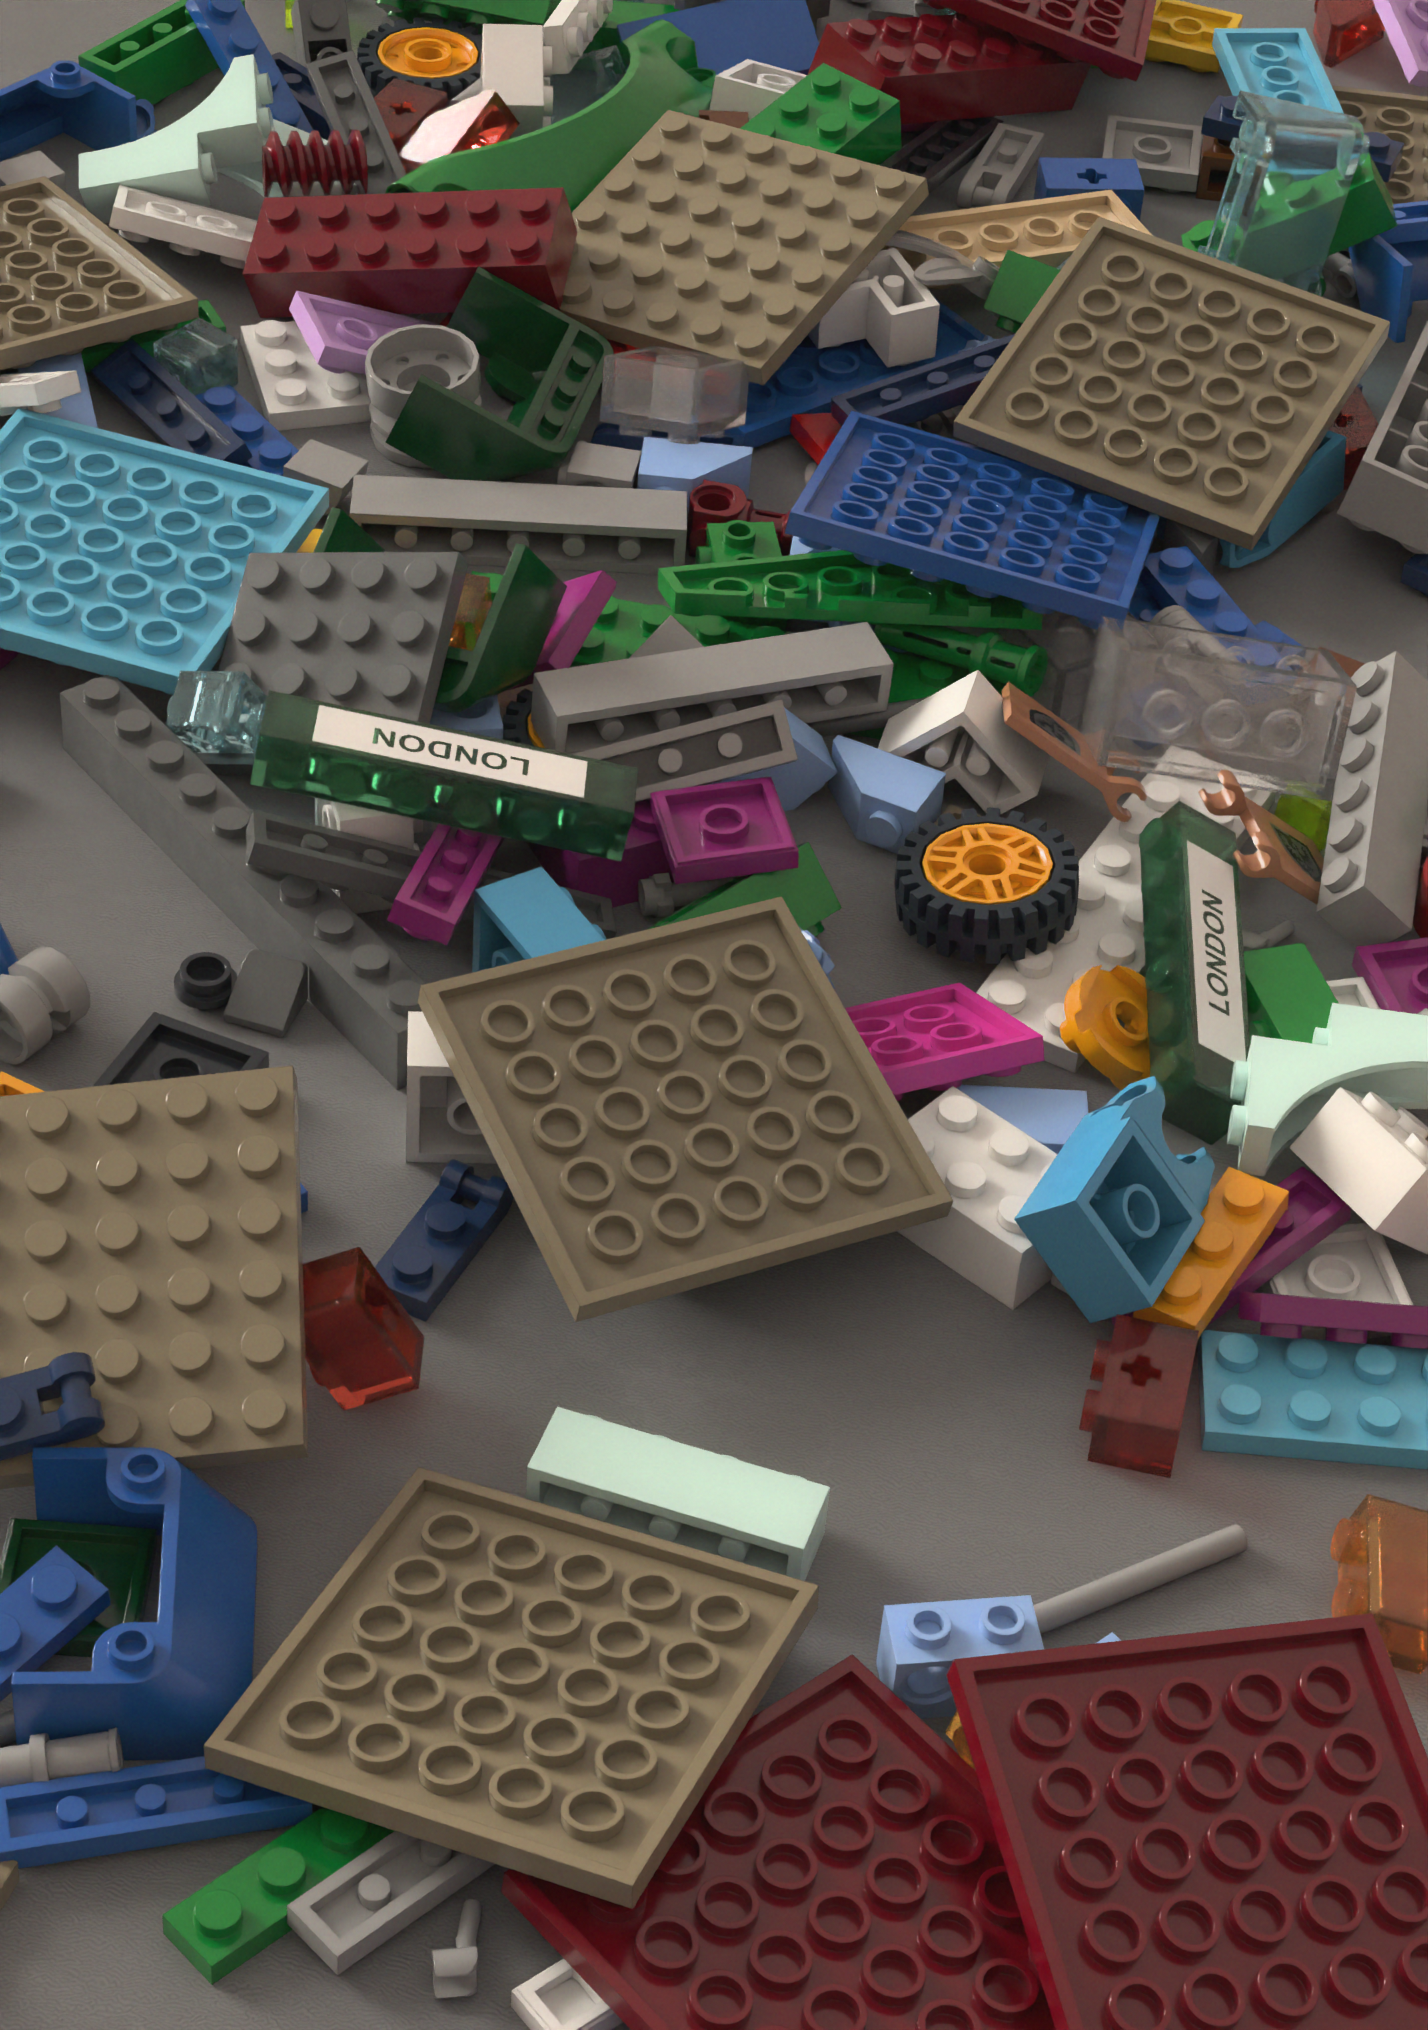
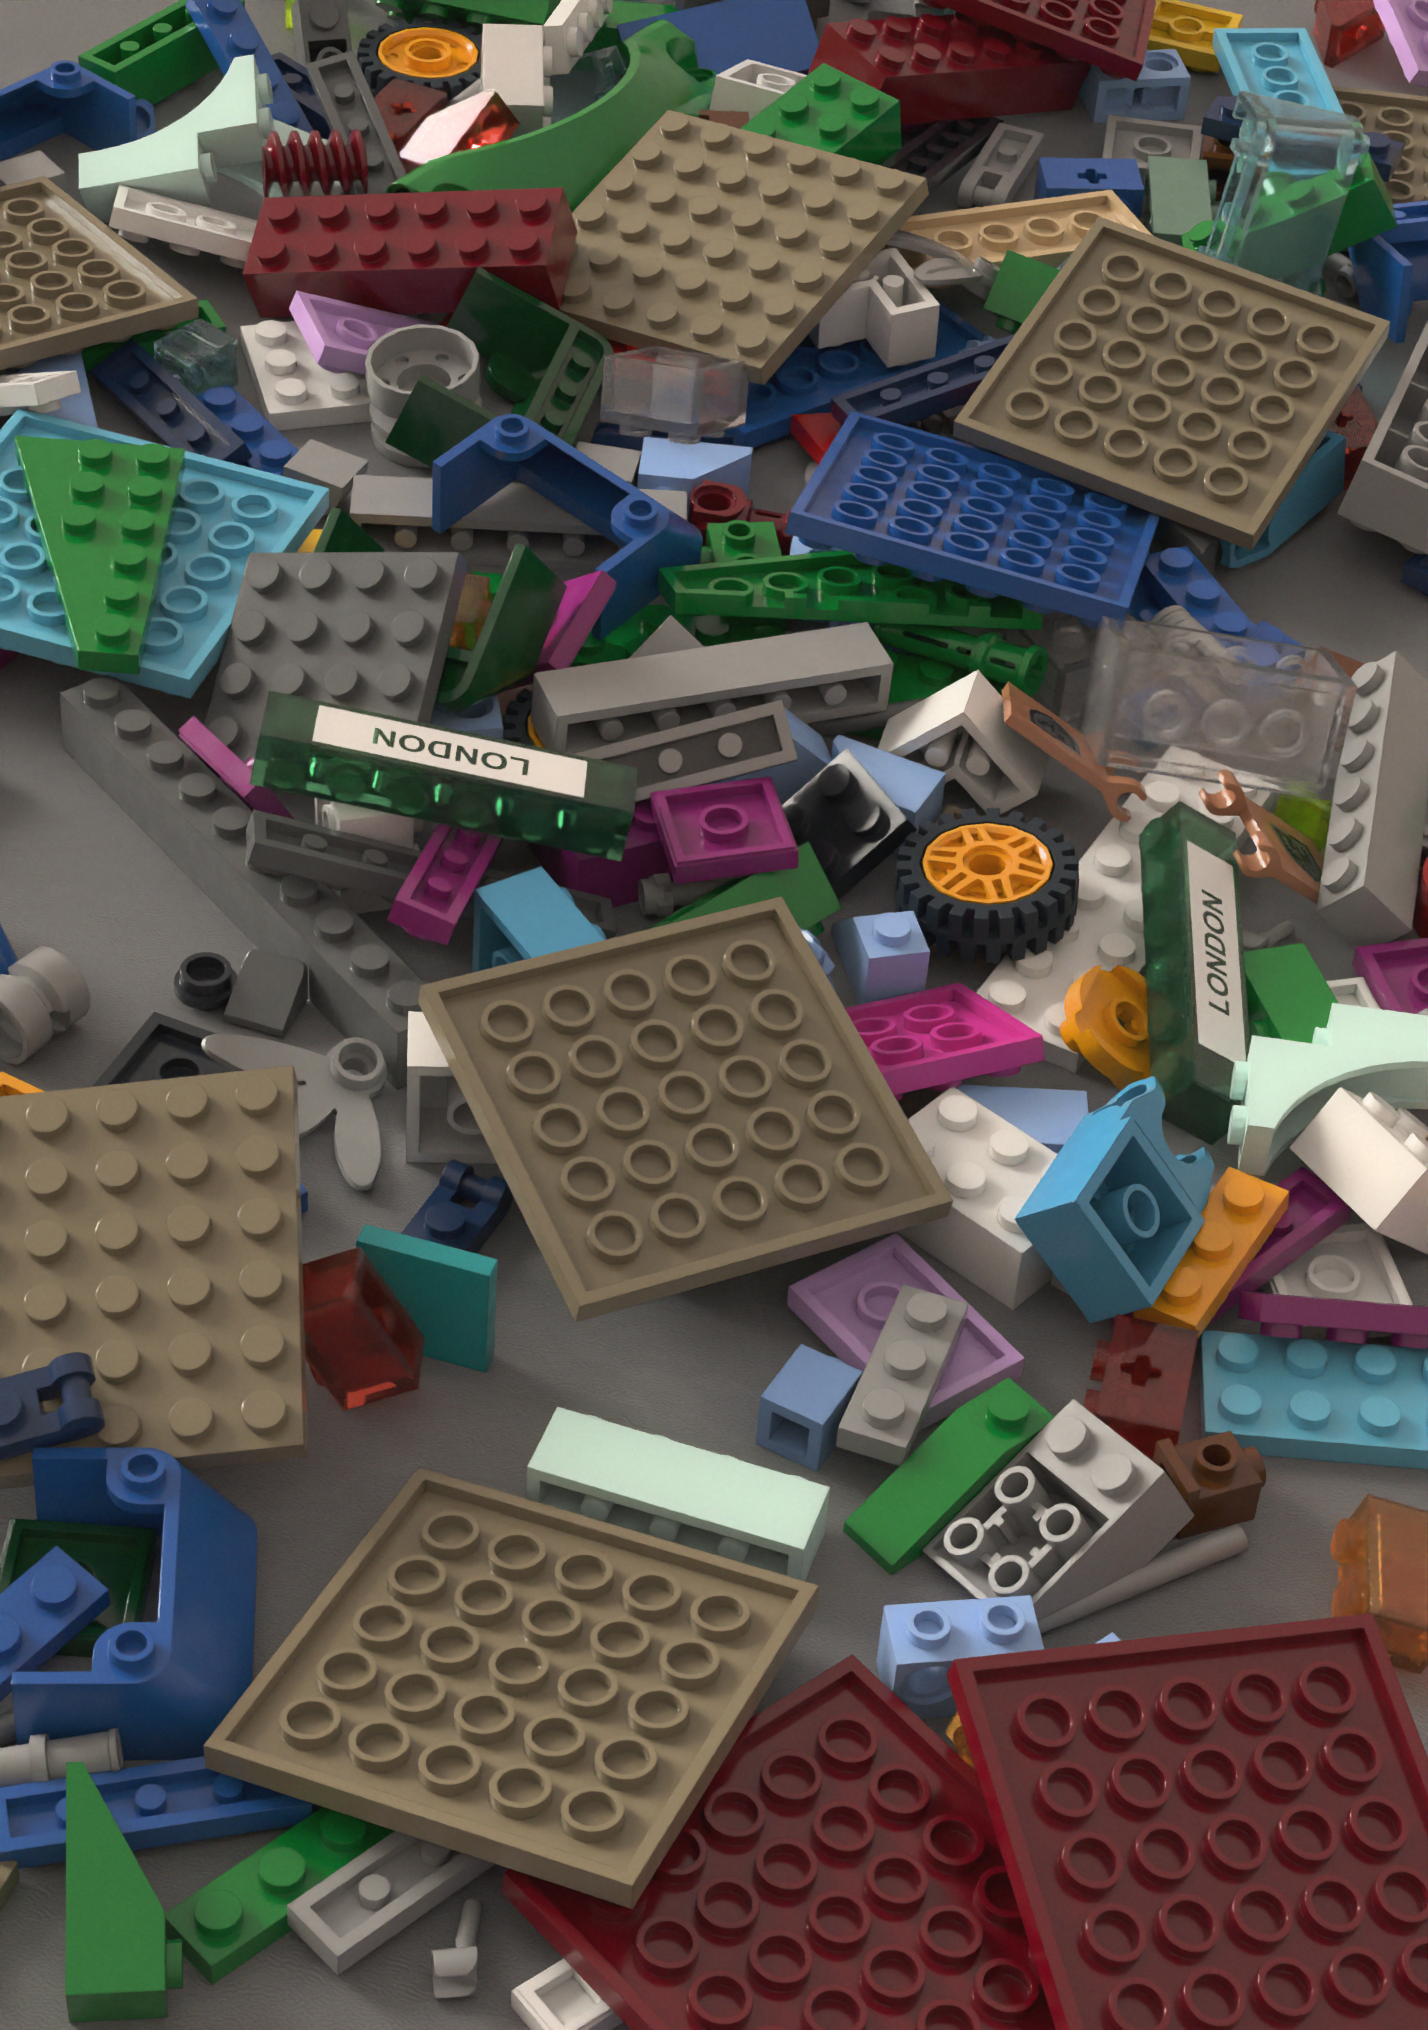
(105, 537): none -> green wing
(114, 1922): none -> green slope
(217, 711): clear light blue brick -> none
(230, 768): none -> magenta plate
(324, 1091): none -> light grey plant
(443, 1292): none -> teal tile
(523, 450): none -> blue windscreen
(805, 1407): none -> medium blue brick
(846, 821): none -> black plate
(854, 1298): none -> lavender plate
(882, 954): none -> light blue slope
(902, 1375): none -> light grey plate
(945, 1474): none -> green slope
(1062, 1517): none -> light grey slope
(1156, 94): none -> light blue brick
(1177, 196): none -> sand green brick
(1214, 1479): none -> reddish brown brick

